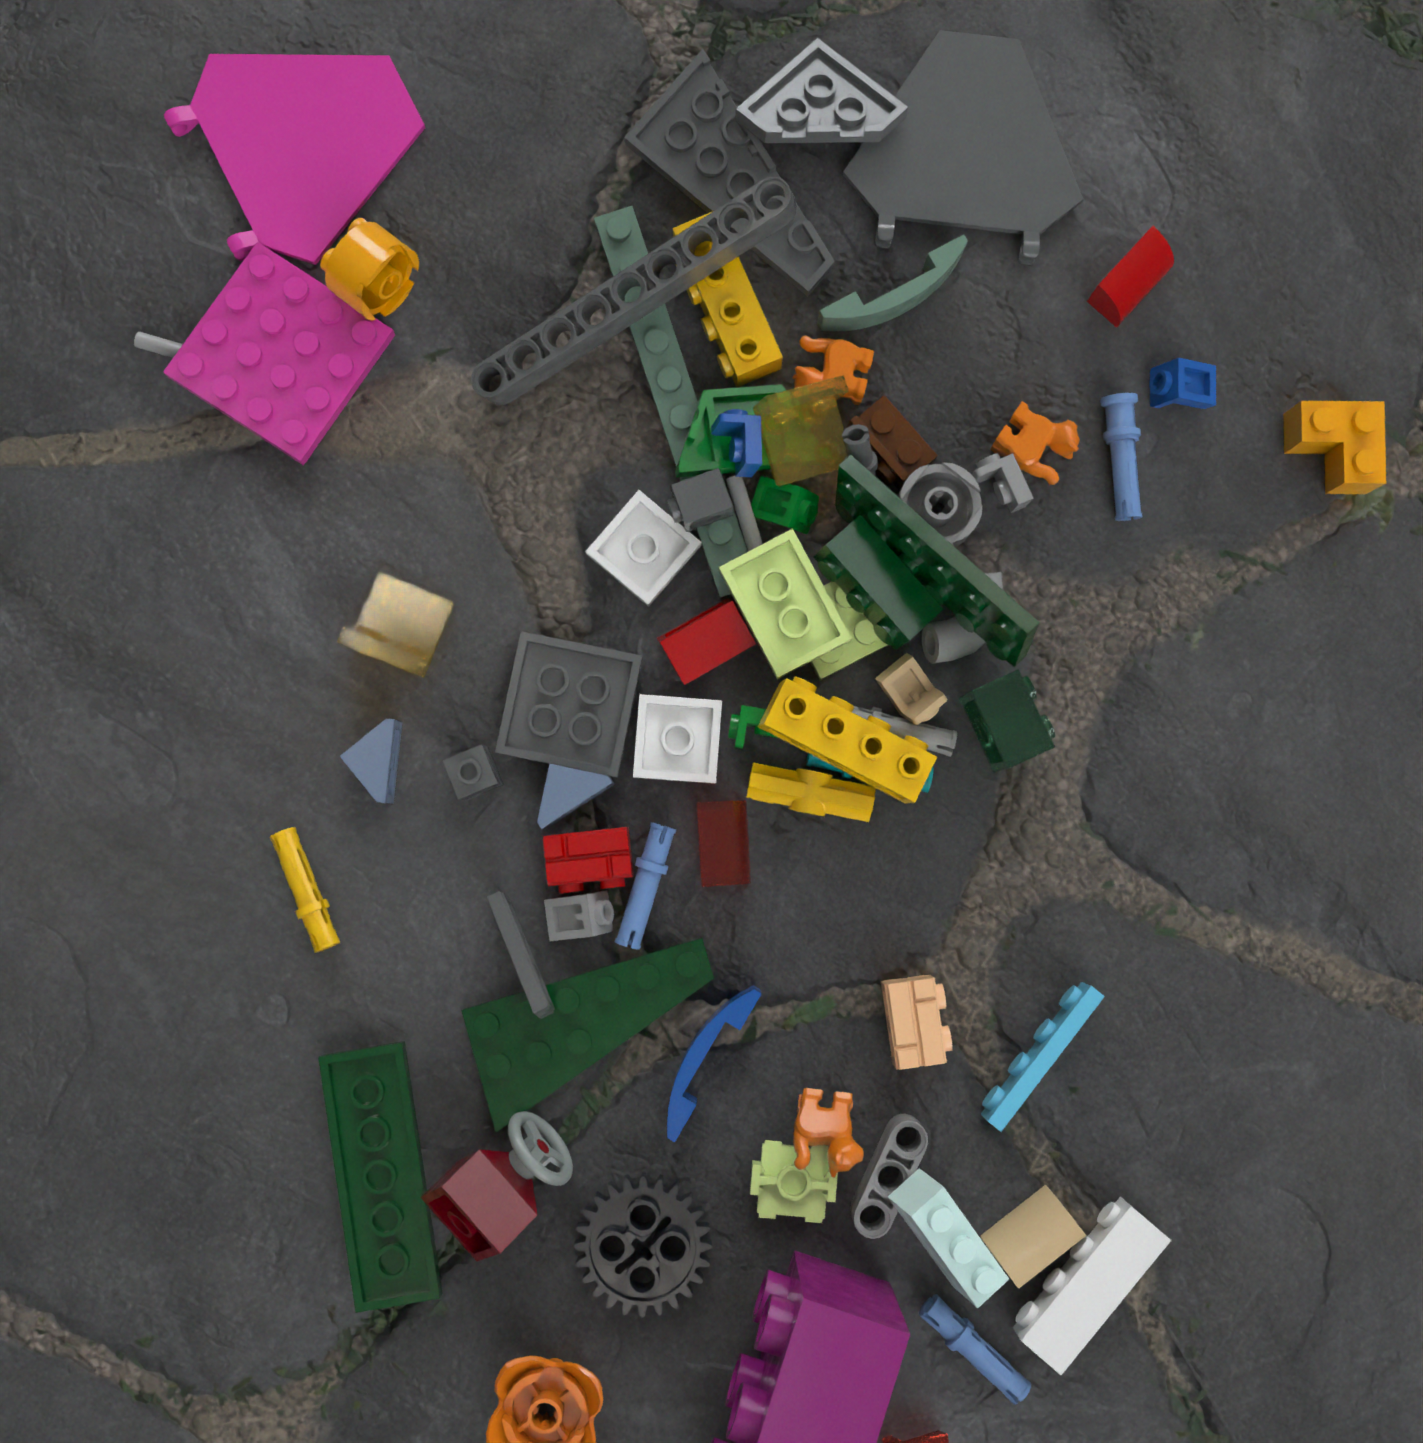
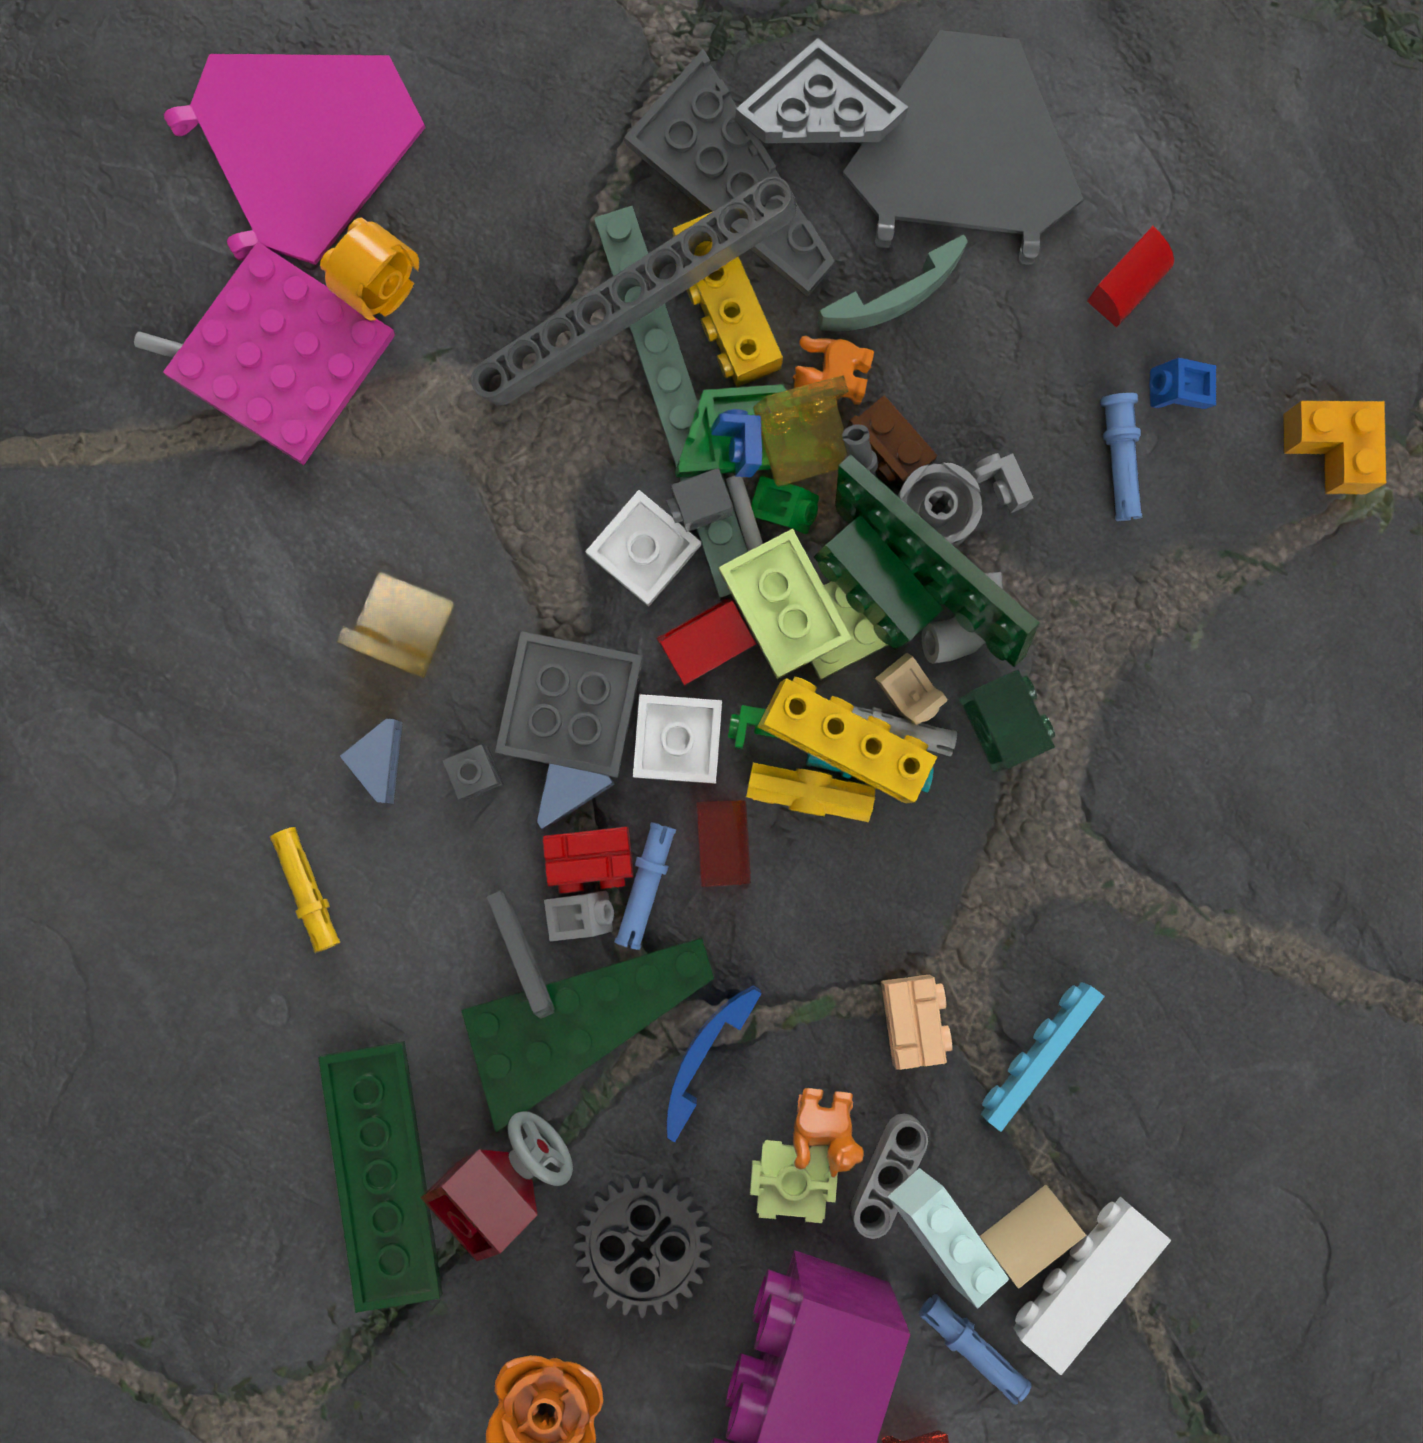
(1034, 435): orange animal -> none

